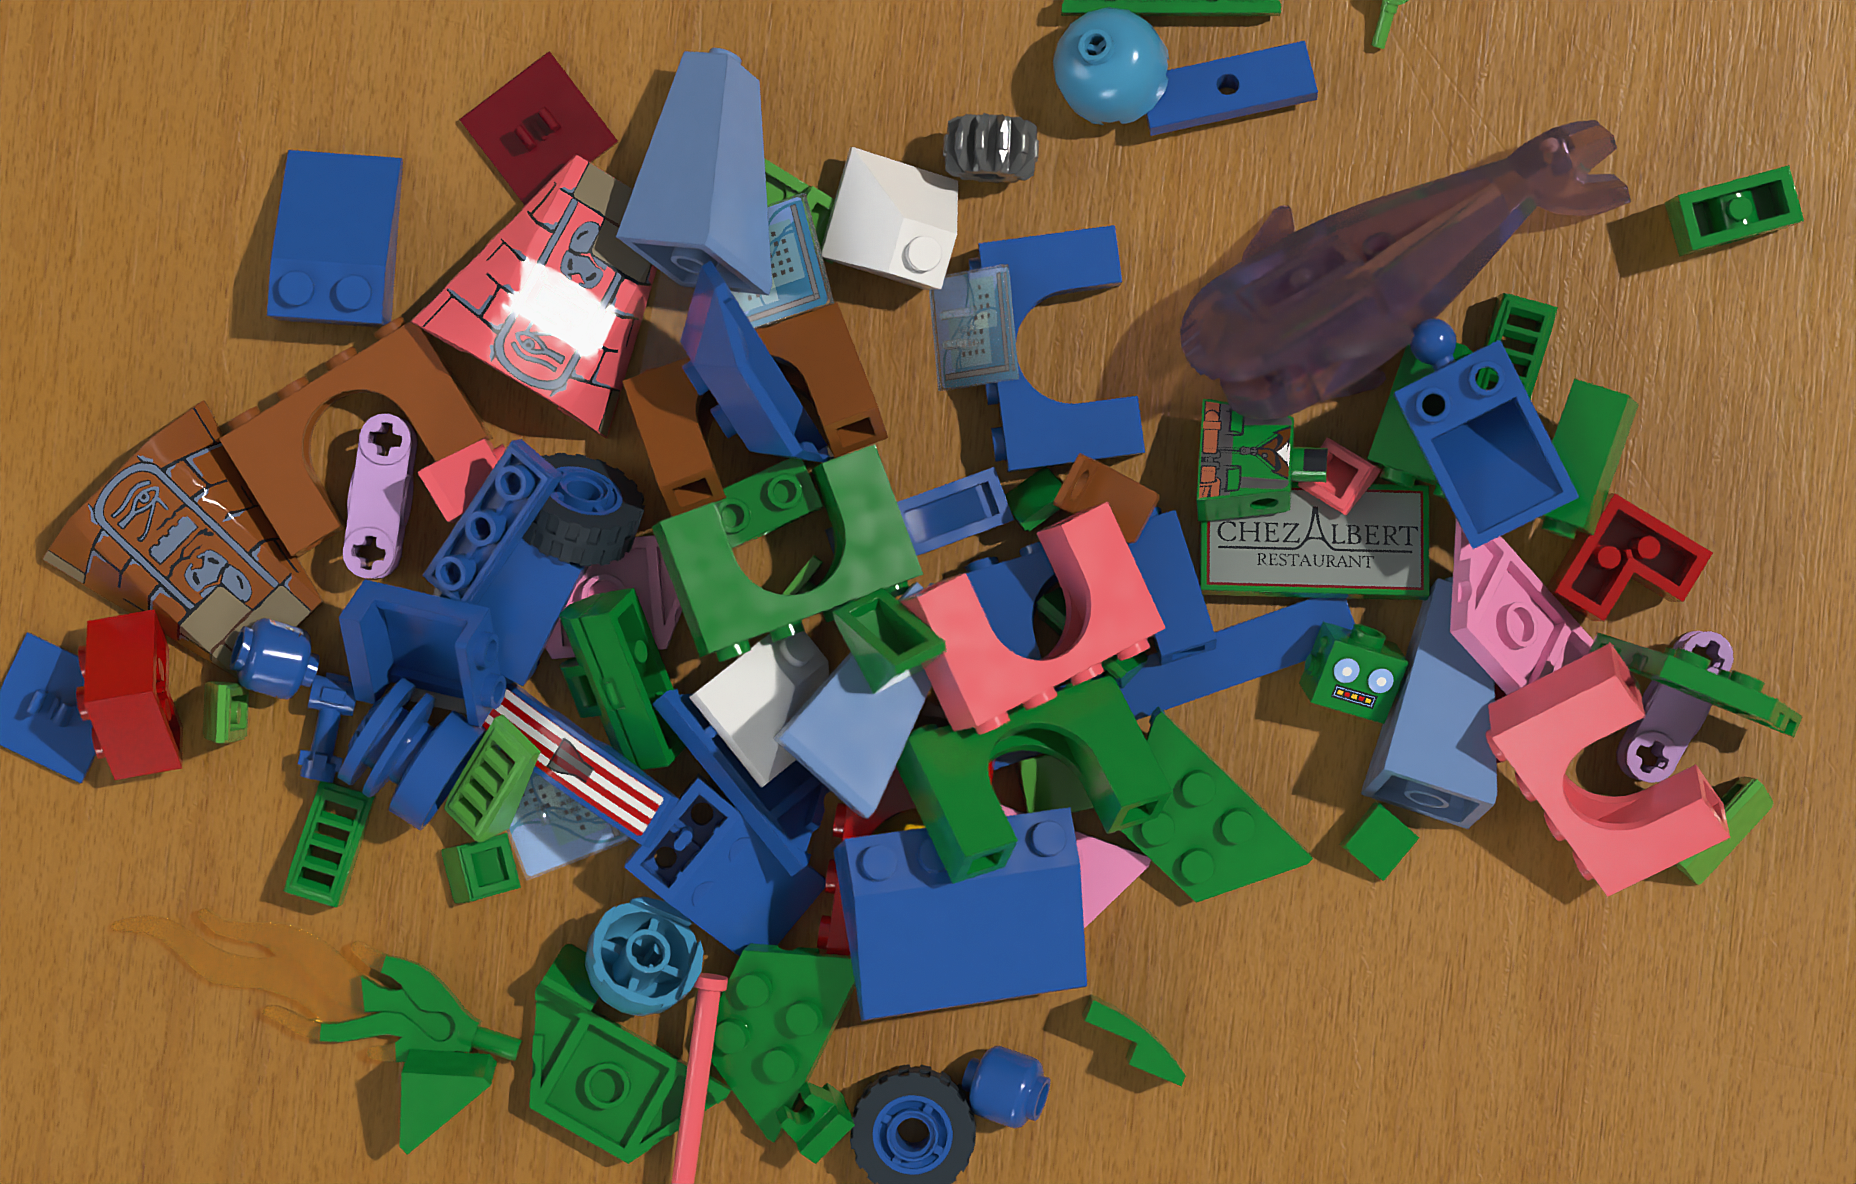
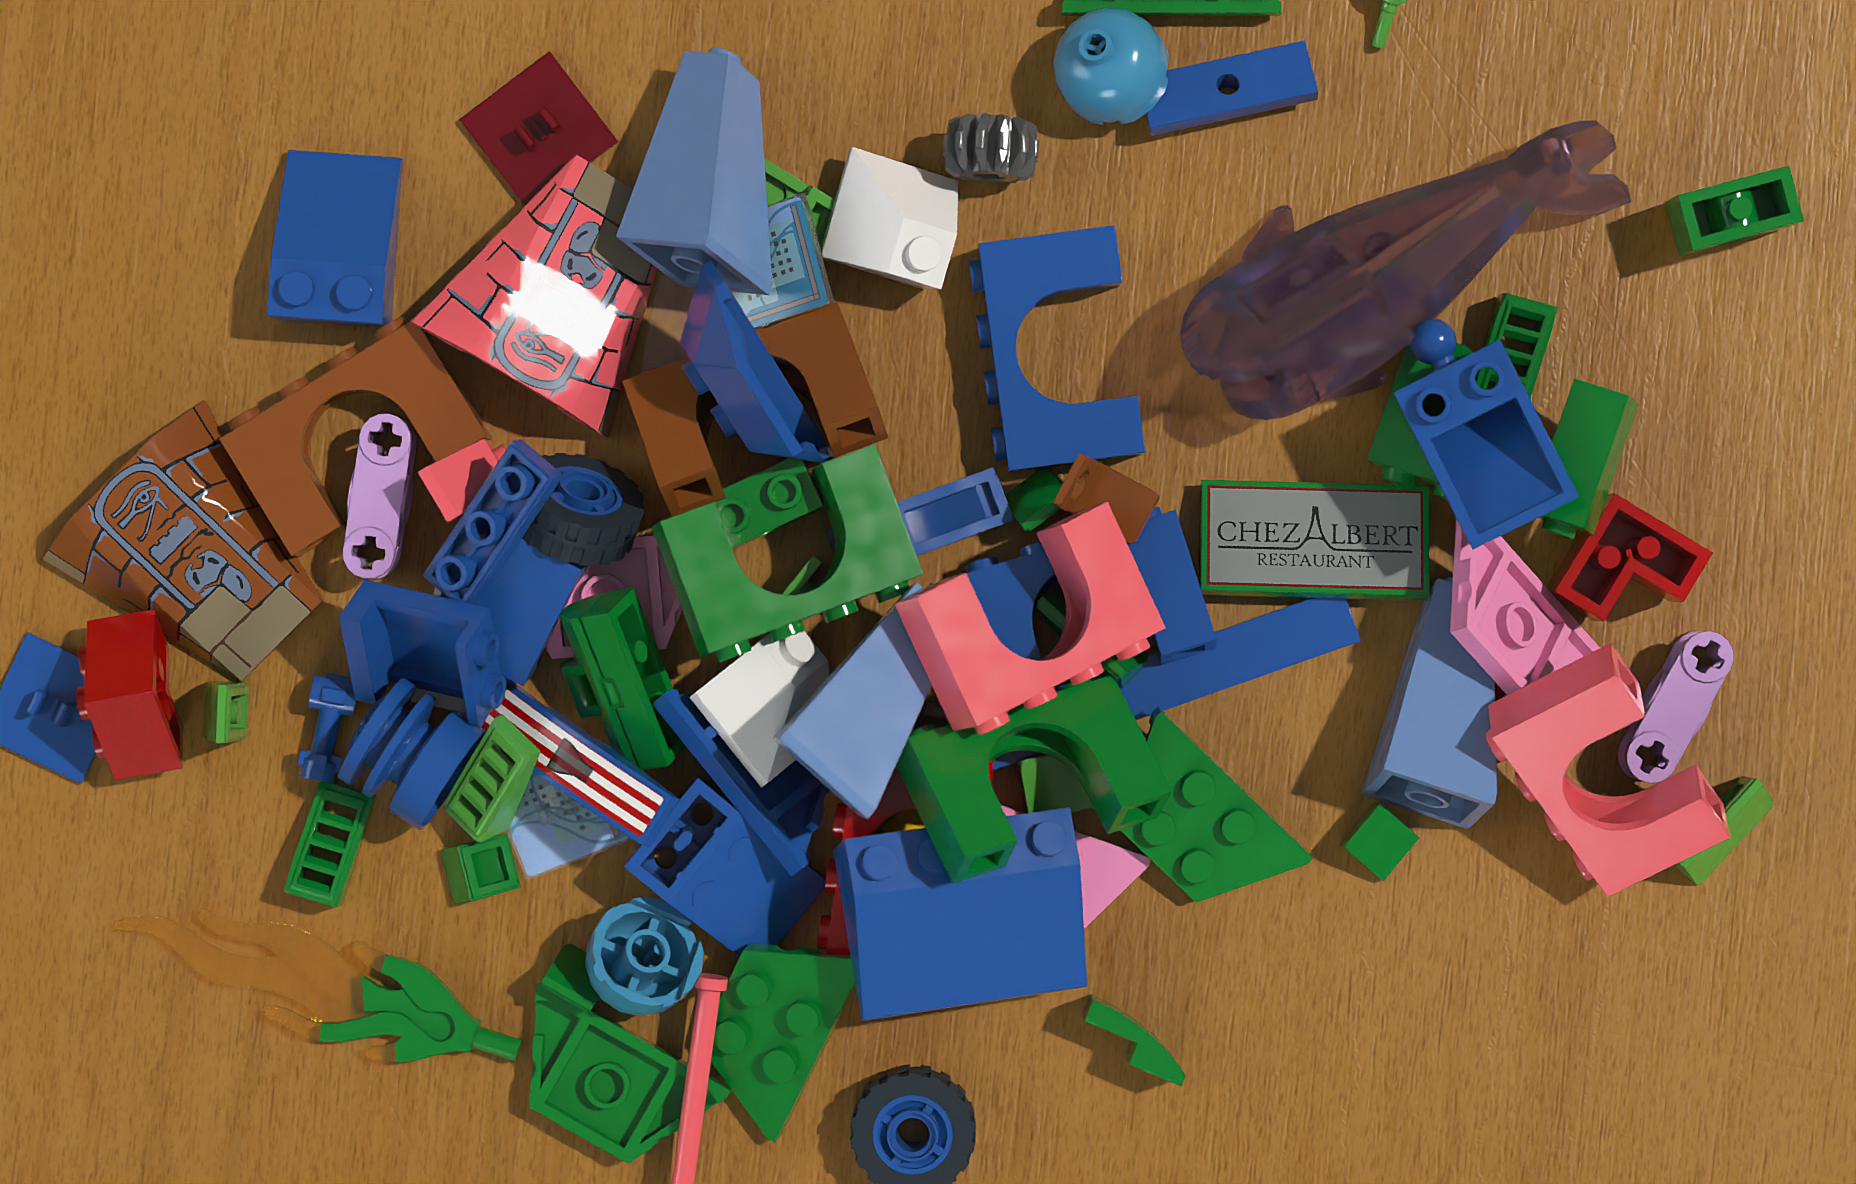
(274, 658): blue head -> none
(437, 1088): green slope -> none
(819, 1122): green tile -> none
(886, 639): green slope -> none
(974, 329): clear piece -> none
(1006, 1087): blue head -> none
(1250, 464): torso -> none
(1346, 478): coral slope -> none
(1354, 671): green head -> none
(1689, 675): green wing -> none

